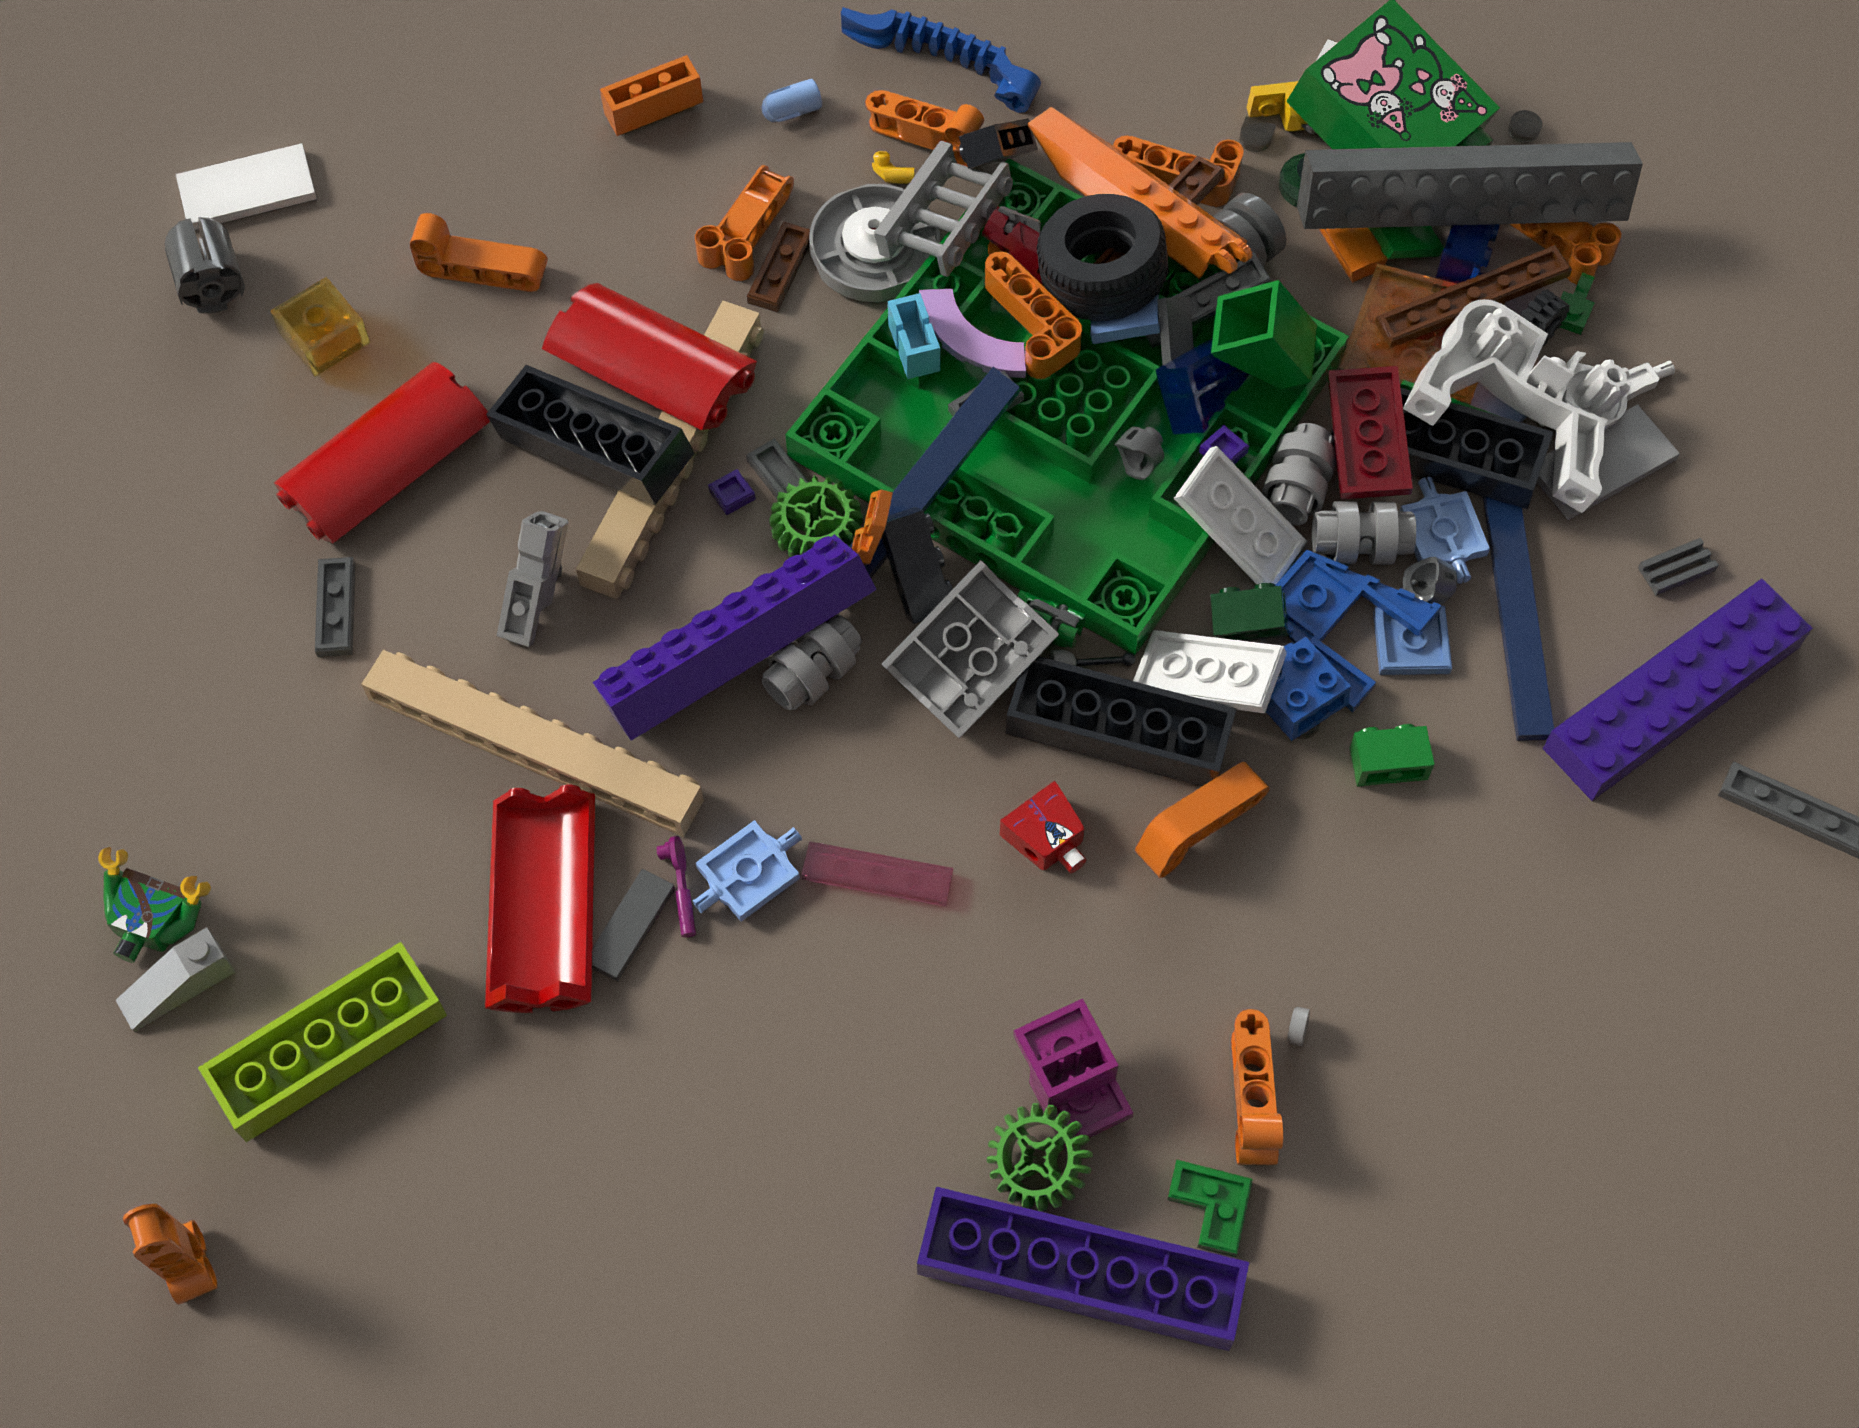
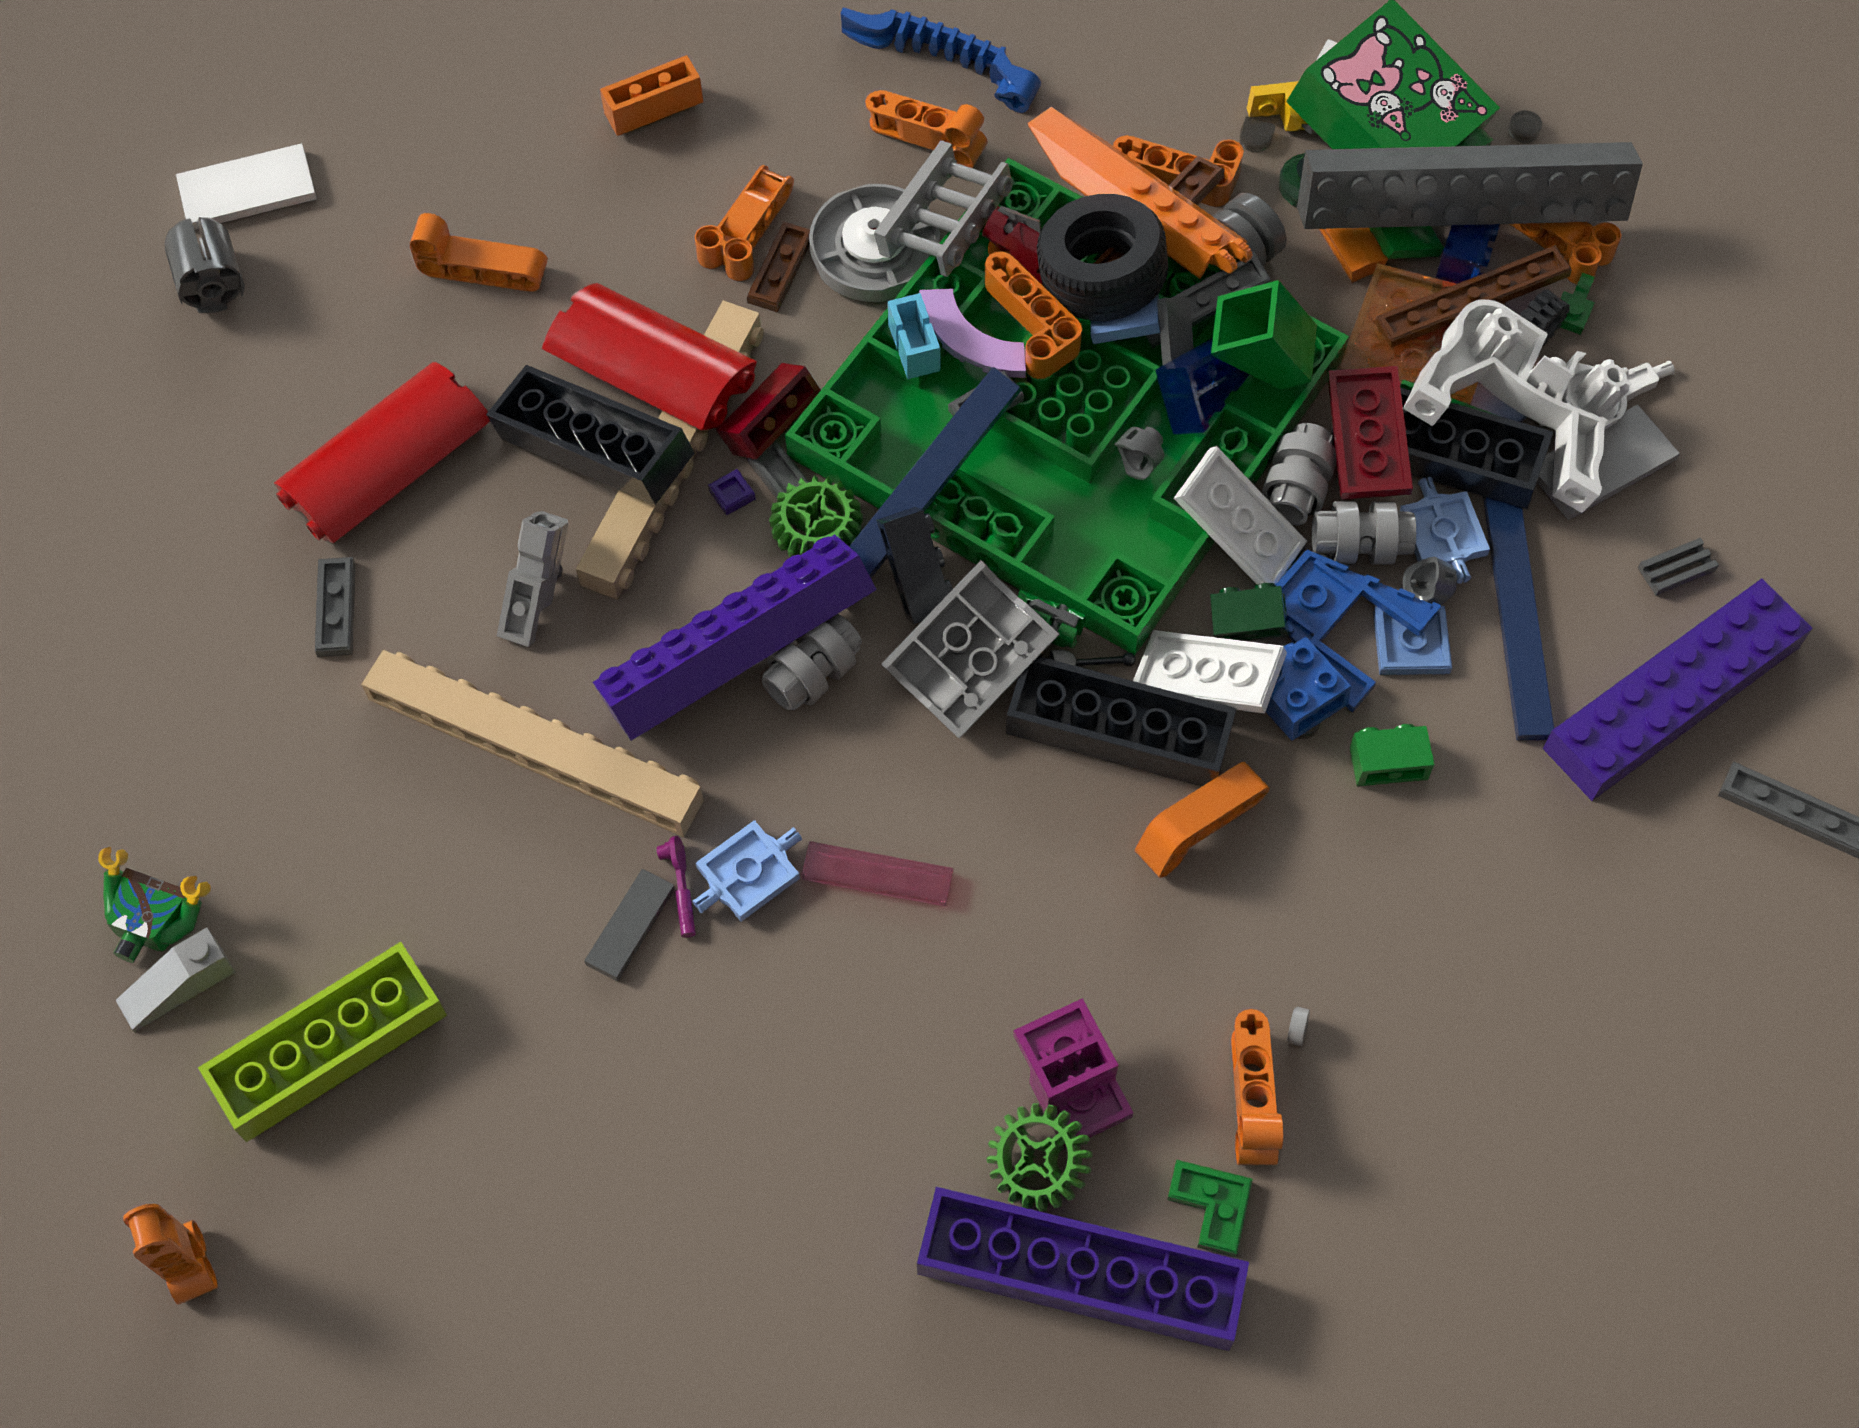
(320, 326): clear yellow brick -> none
(541, 901): red cylinder -> none
(769, 410): none -> dark red brick
(792, 101): light blue arm -> none
(868, 537): orange tile -> none
(890, 173): yellow arm -> none
(997, 143): black brick -> none
(1046, 830): red torso -> none
(1228, 443): dark purple tile -> none

